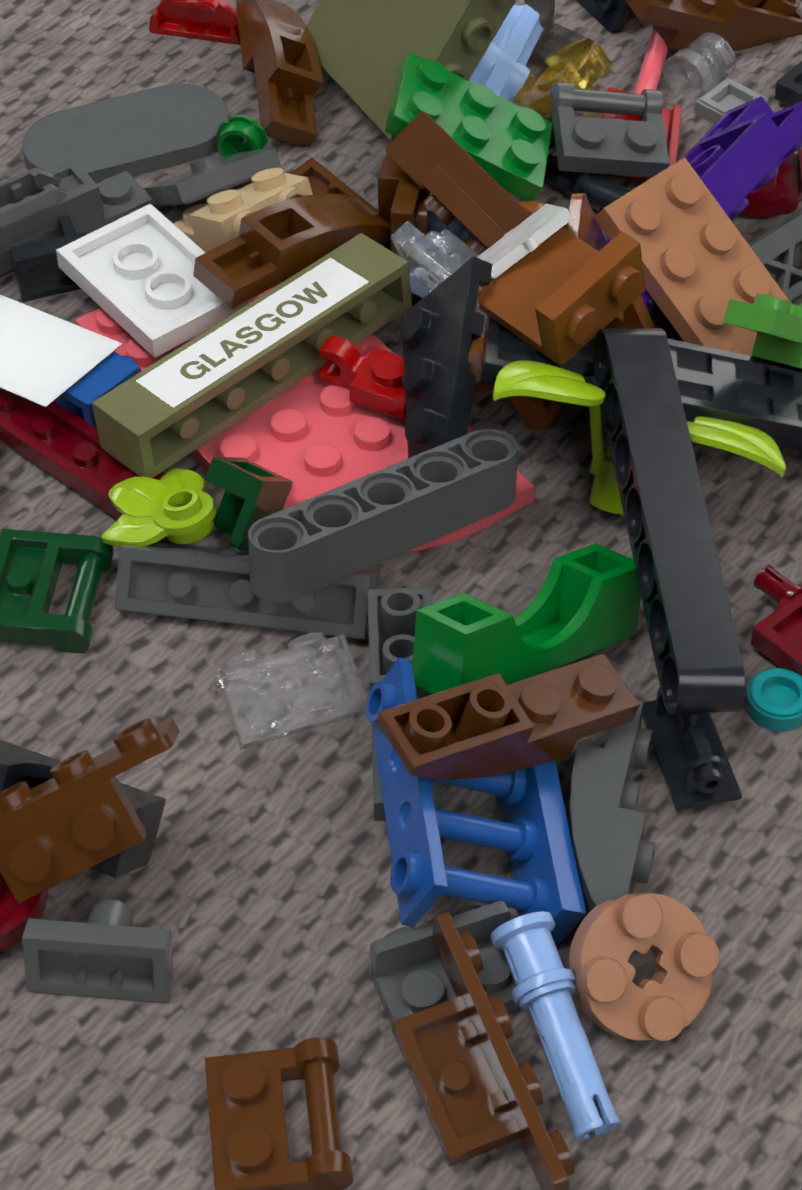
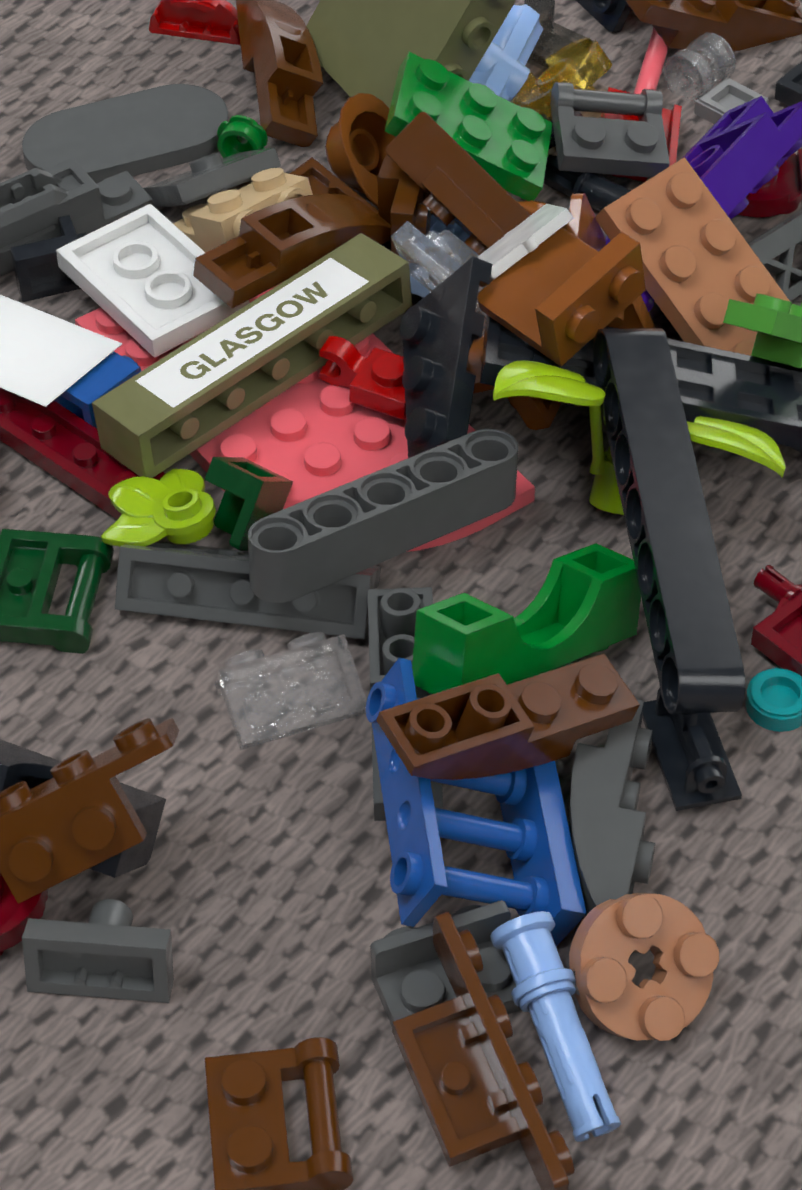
(359, 143): none -> dark orange piece

